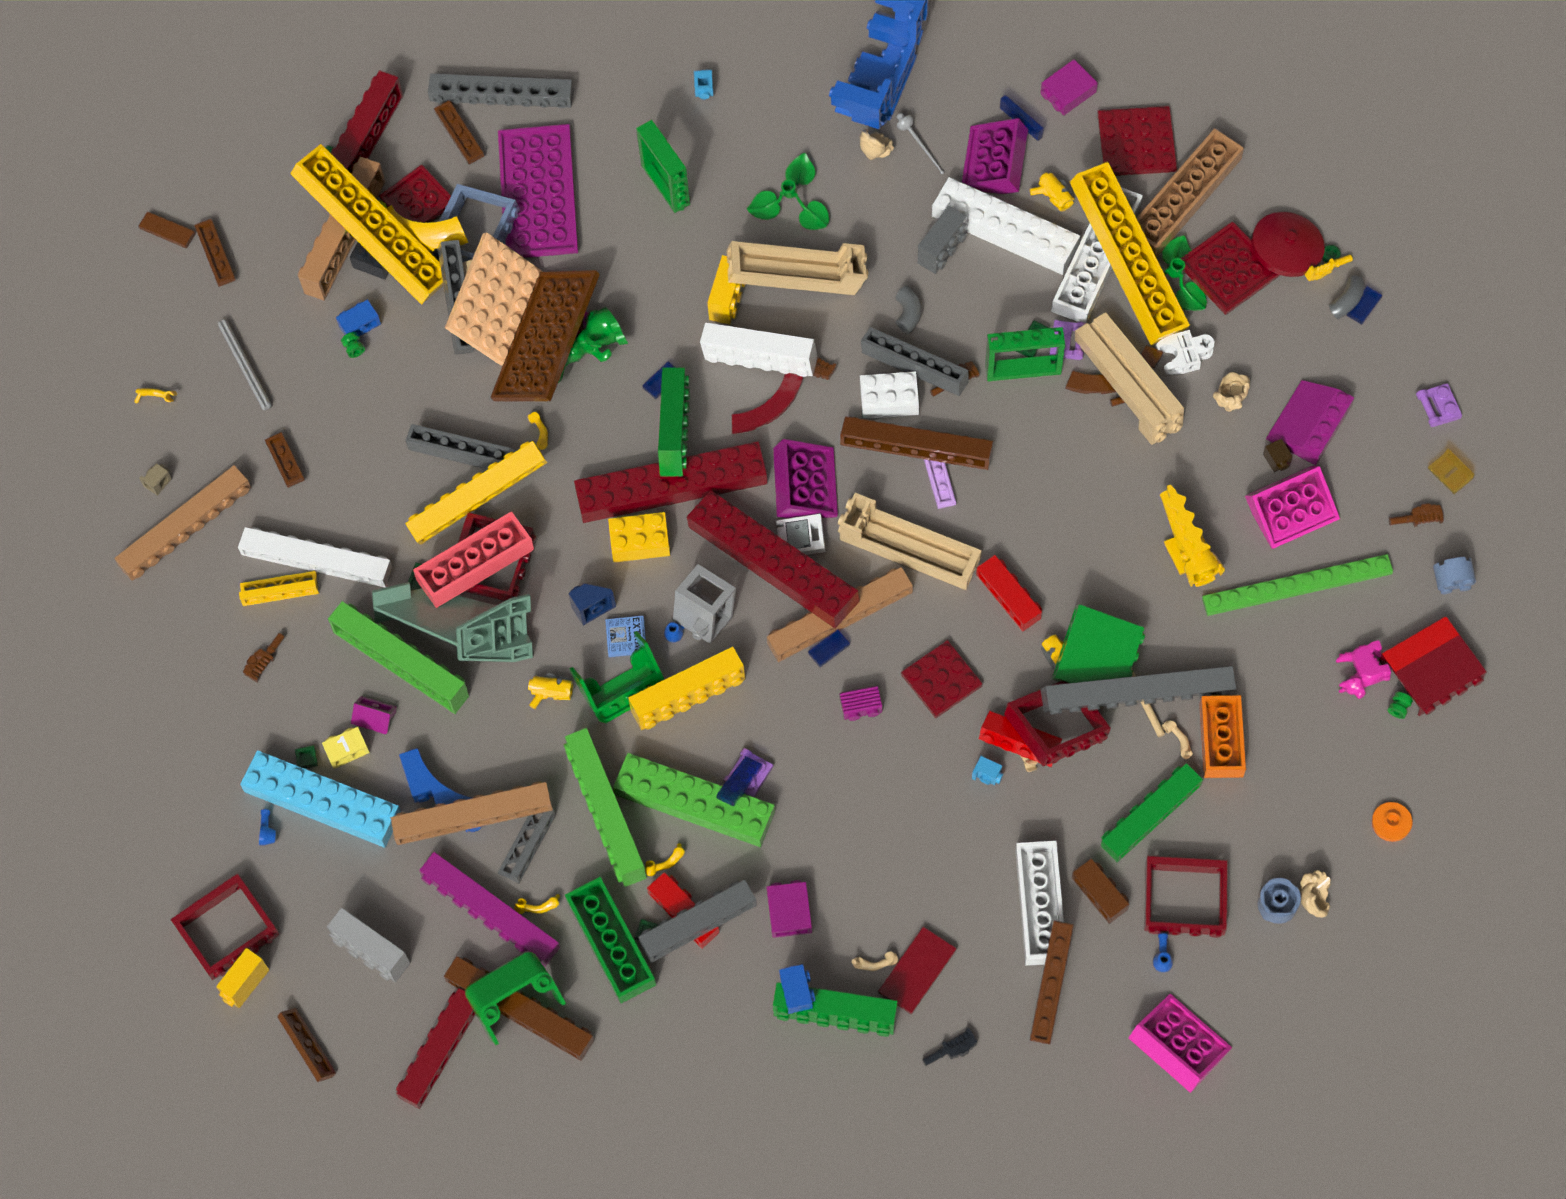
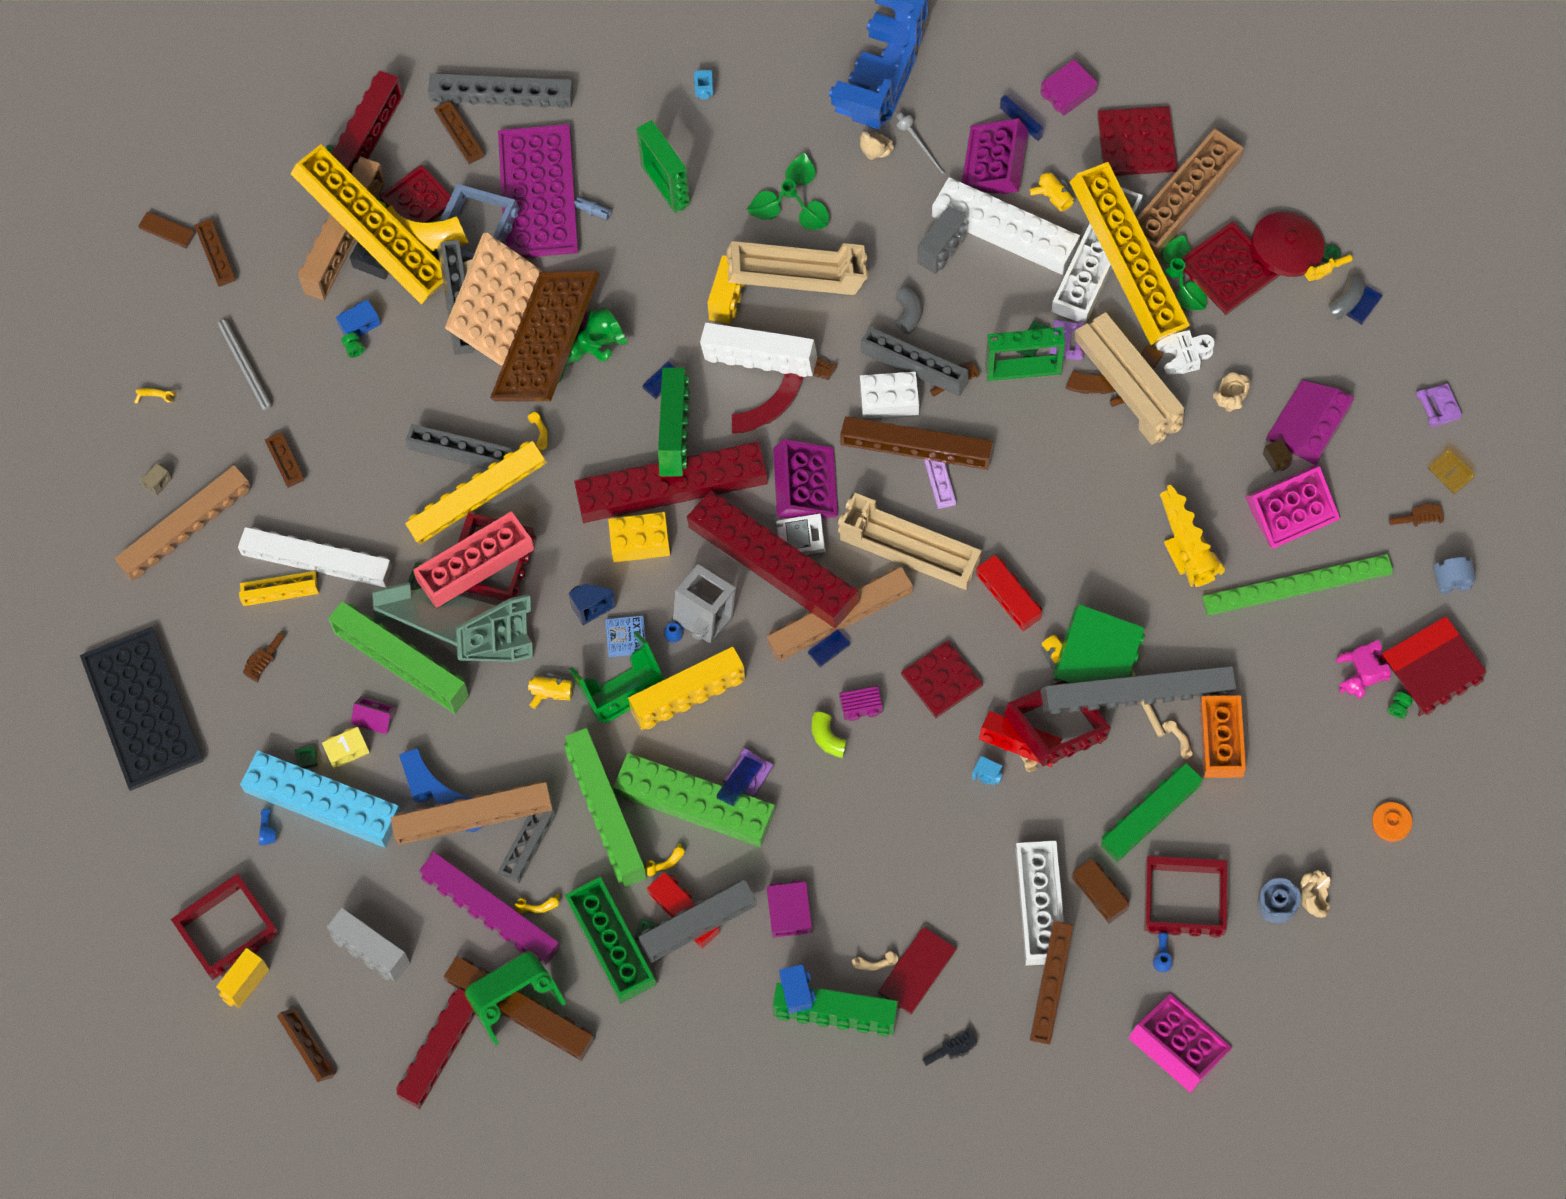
(141, 708): none -> black plate
(592, 208): none -> sand blue pin
(824, 737): none -> lime cylinder

